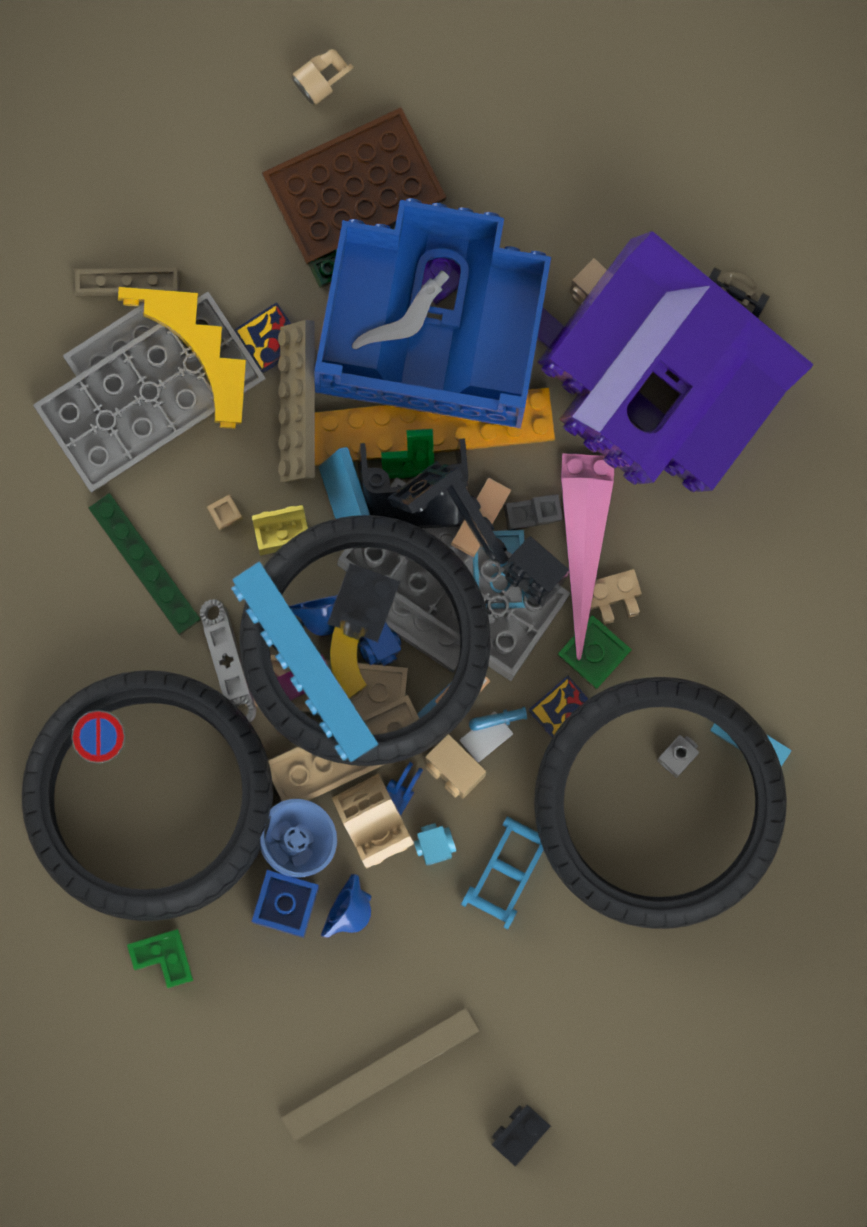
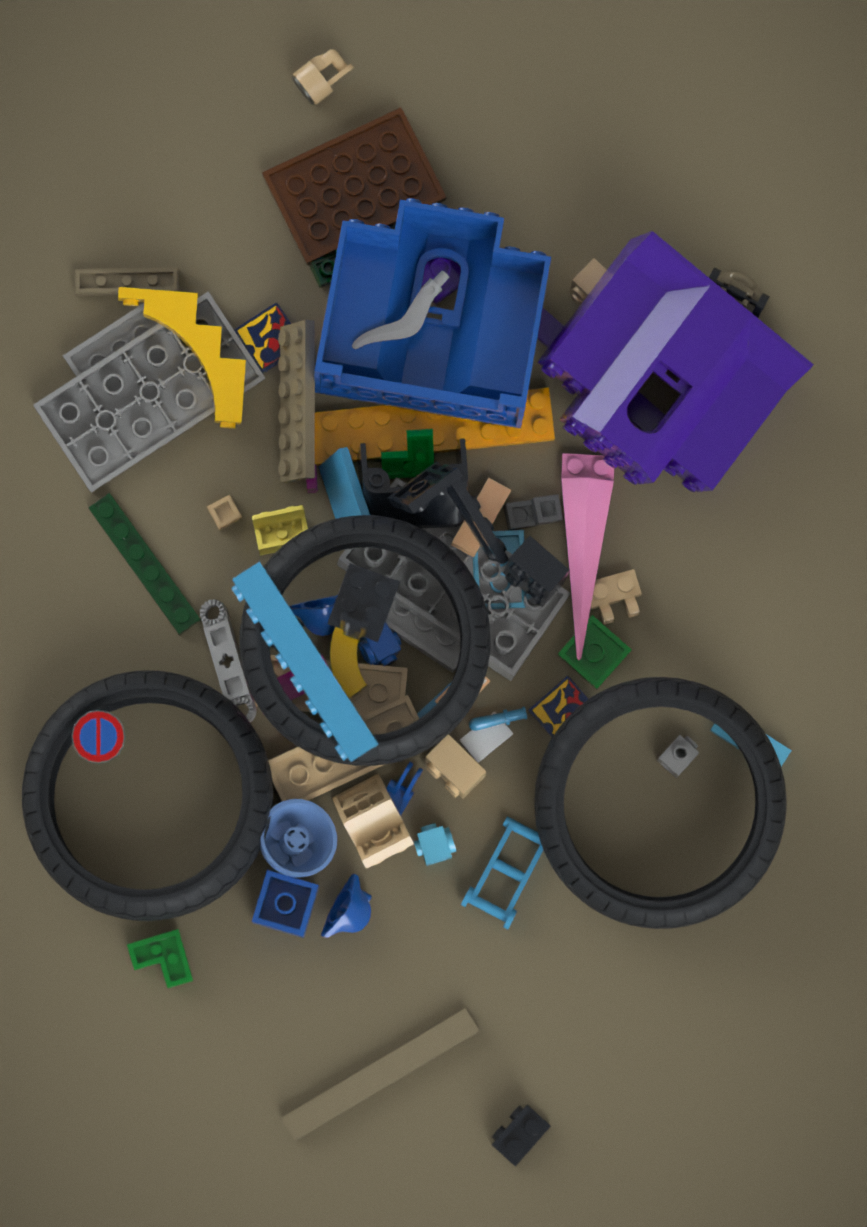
(312, 485): none -> magenta tile

